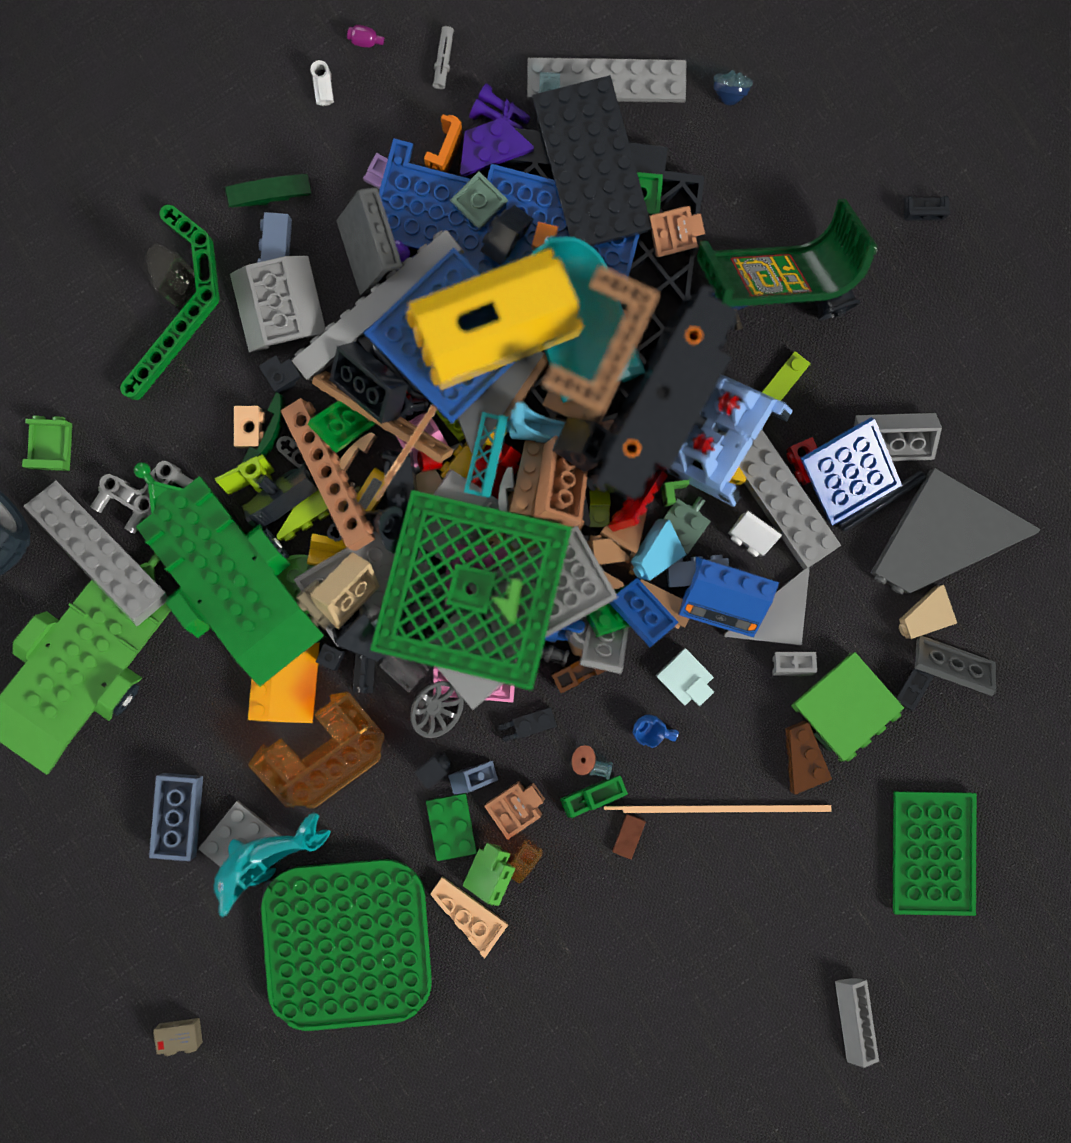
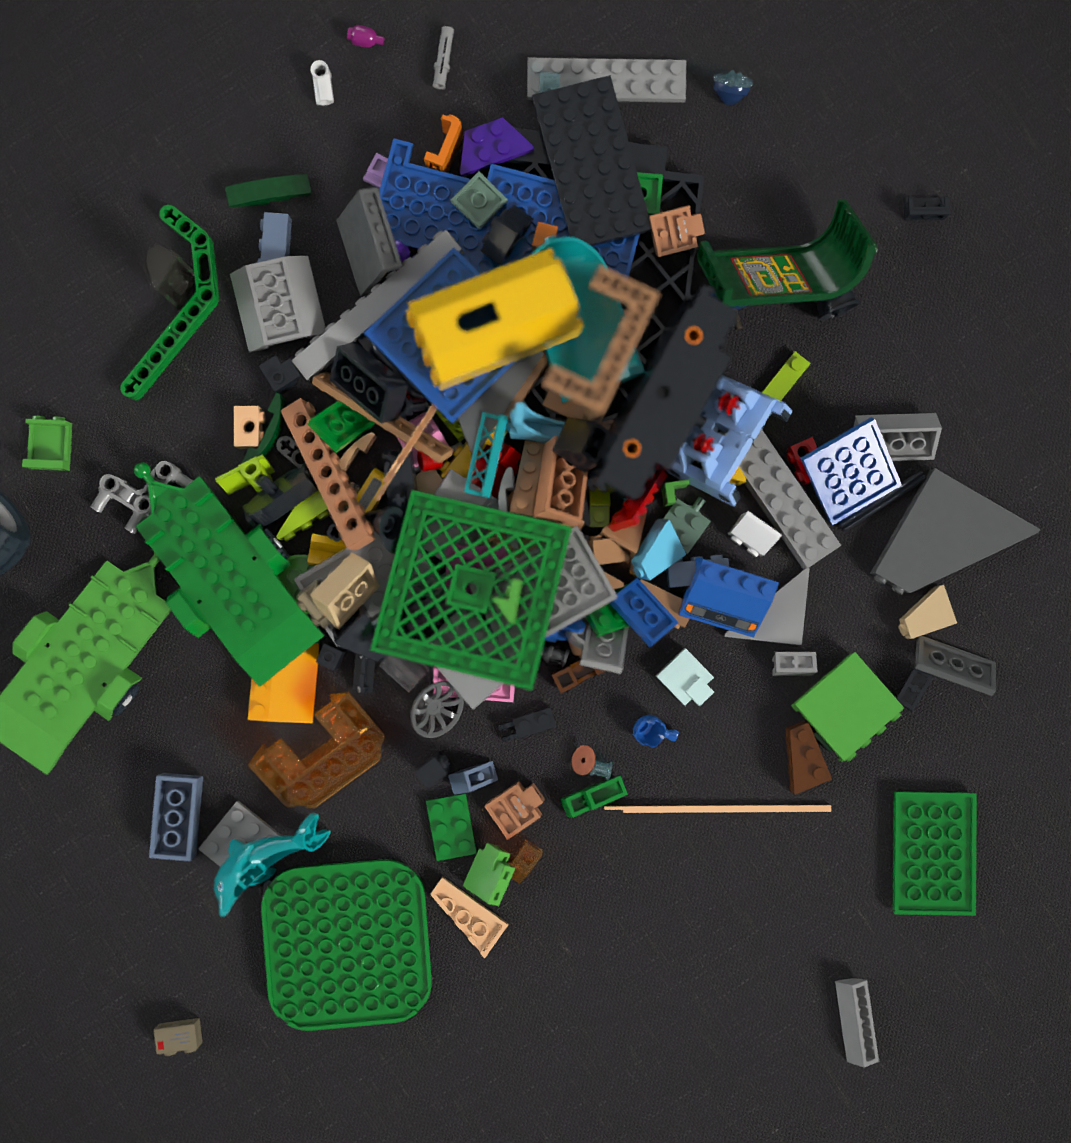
(96, 553): light grey brick -> none
(510, 111): dark purple piece -> none
(629, 836): copper tile -> none

